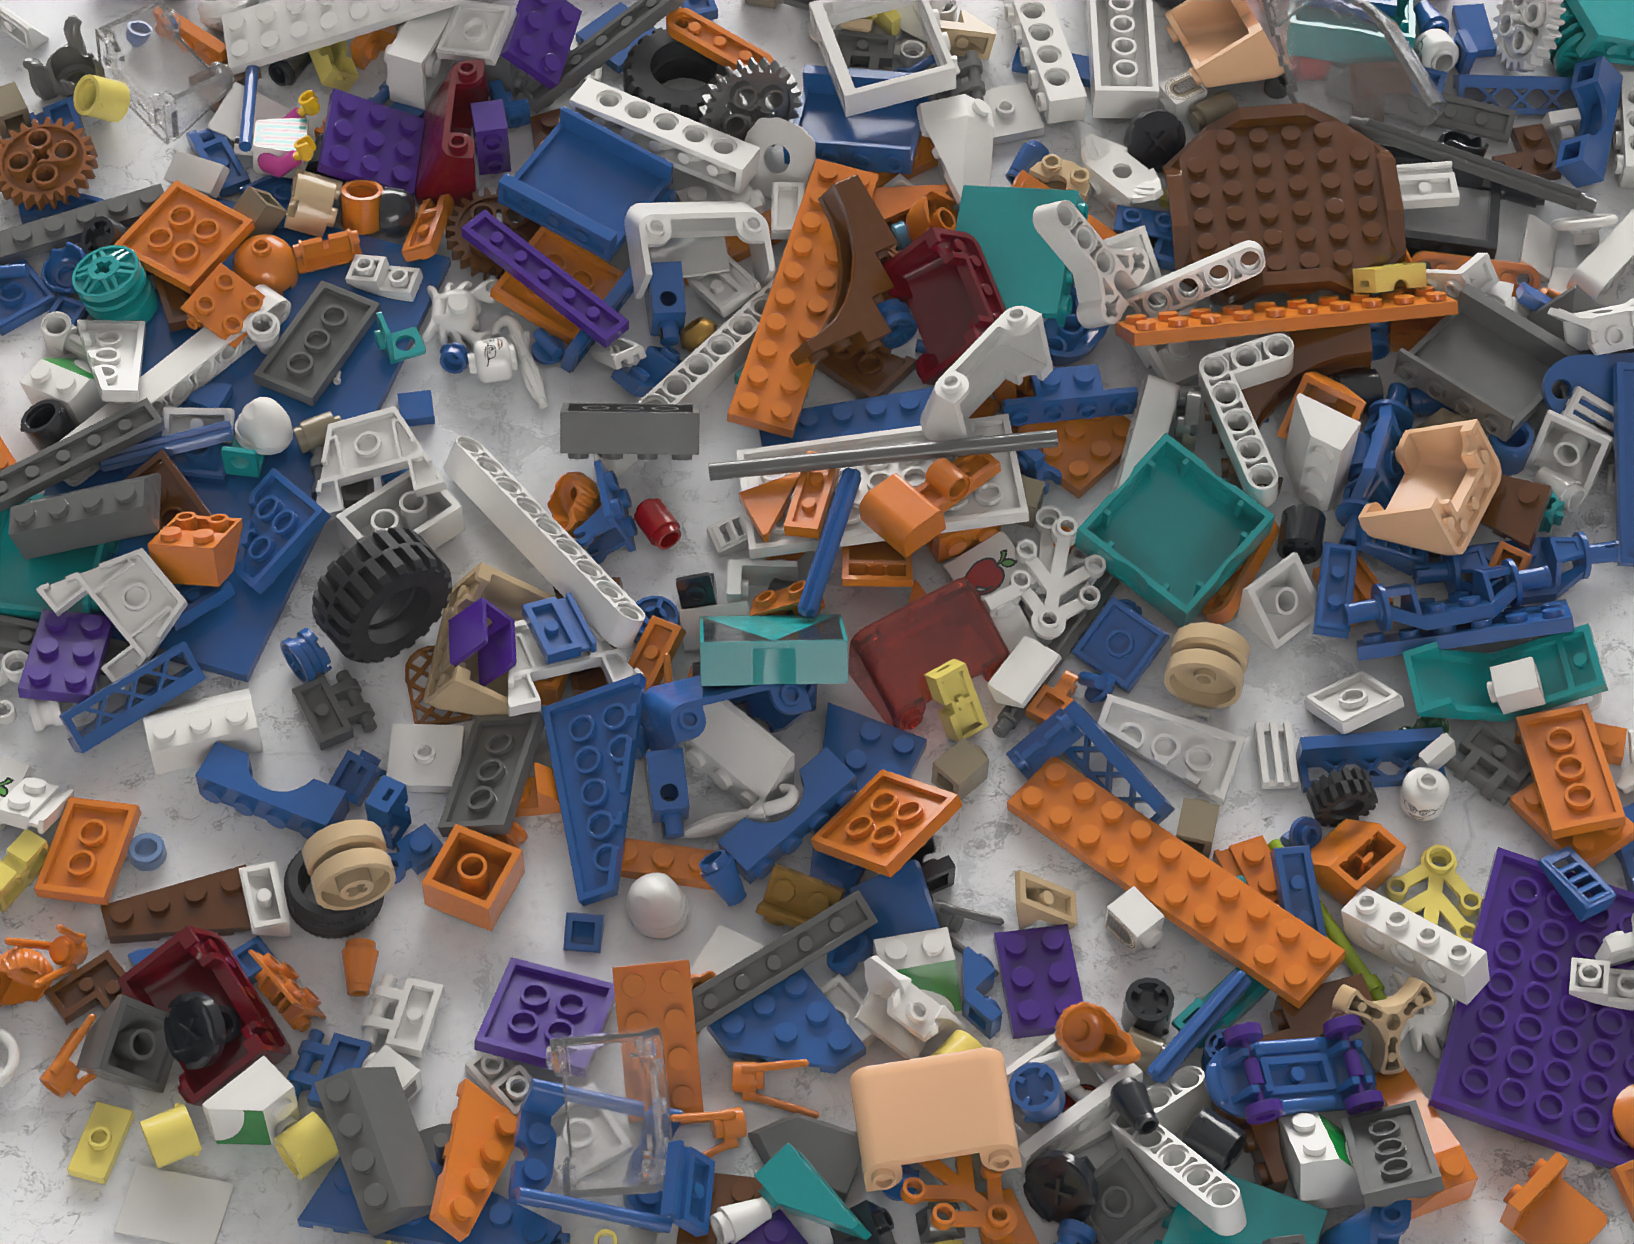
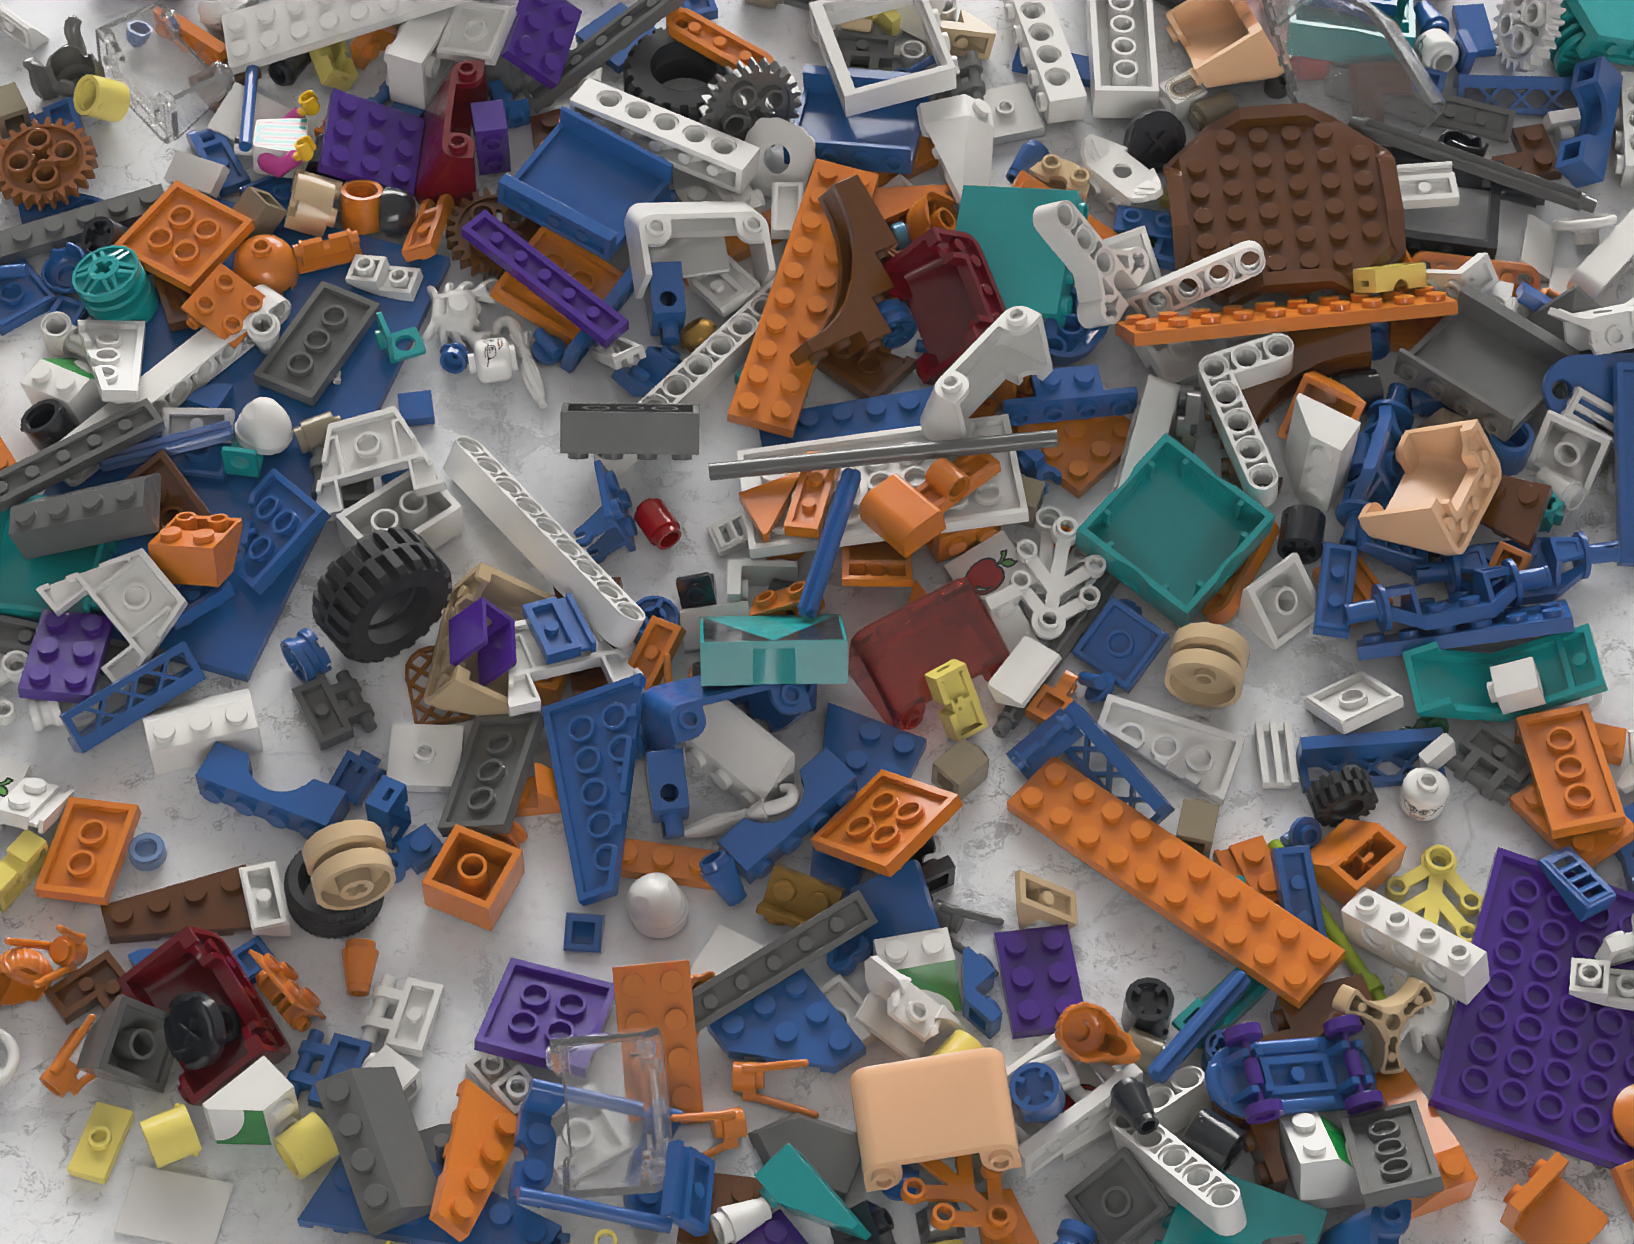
(574, 501): orange hair -> none
(1061, 1186): black tile -> none
(1134, 921): white brick -> none

